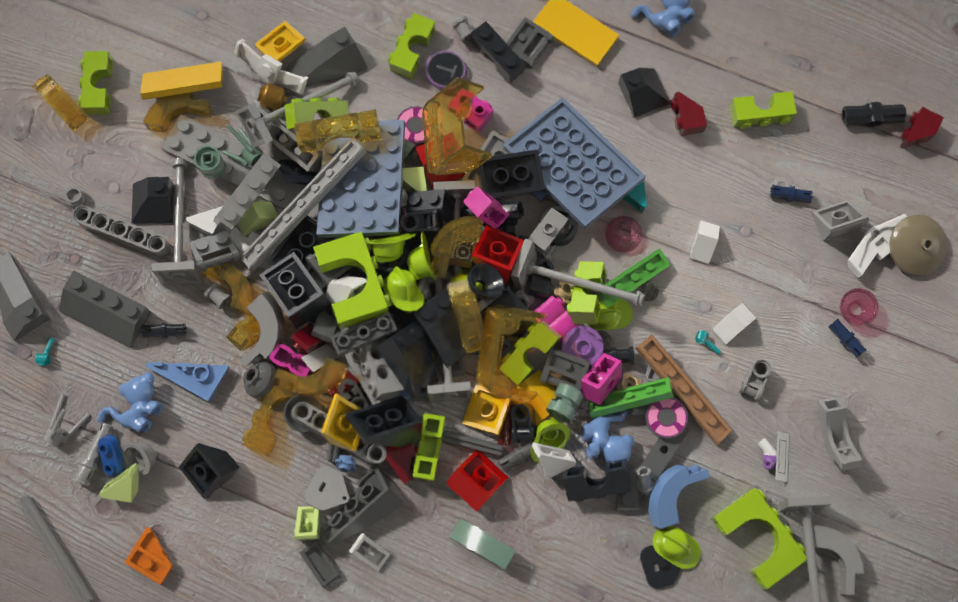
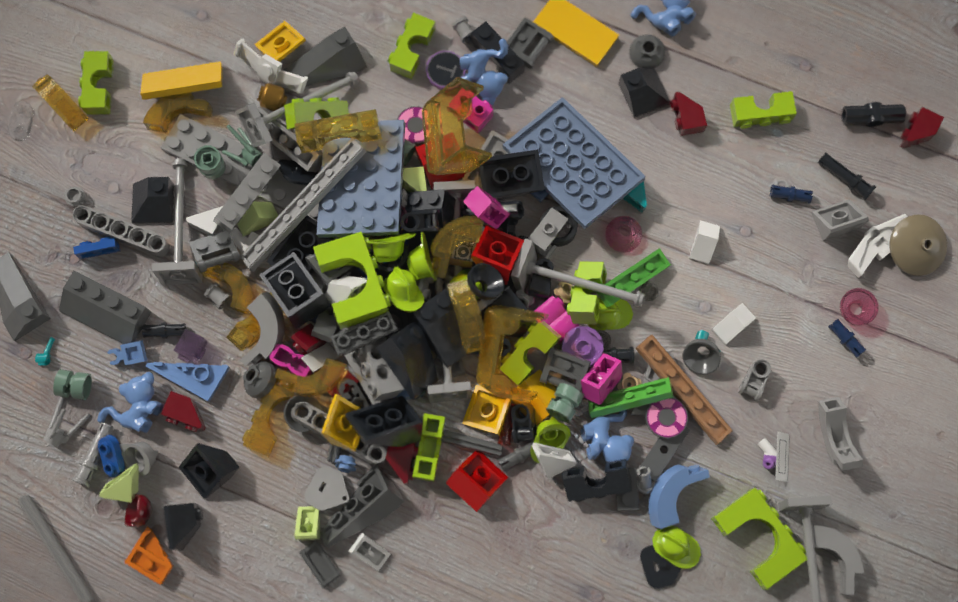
(76, 385): none -> sand green wheel
(104, 246): none -> blue plate
(130, 352): none -> medium blue plate
(138, 511): none -> dark red hair
(181, 524): none -> black slope
(183, 410): none -> dark red slope
(190, 347): none -> clear purple brick
(476, 63): none -> medium blue animal
(482, 544): sand green slope -> none
(647, 59): none -> dark grey piece
(701, 363): none -> dark grey piece
(854, 181): none -> black pin

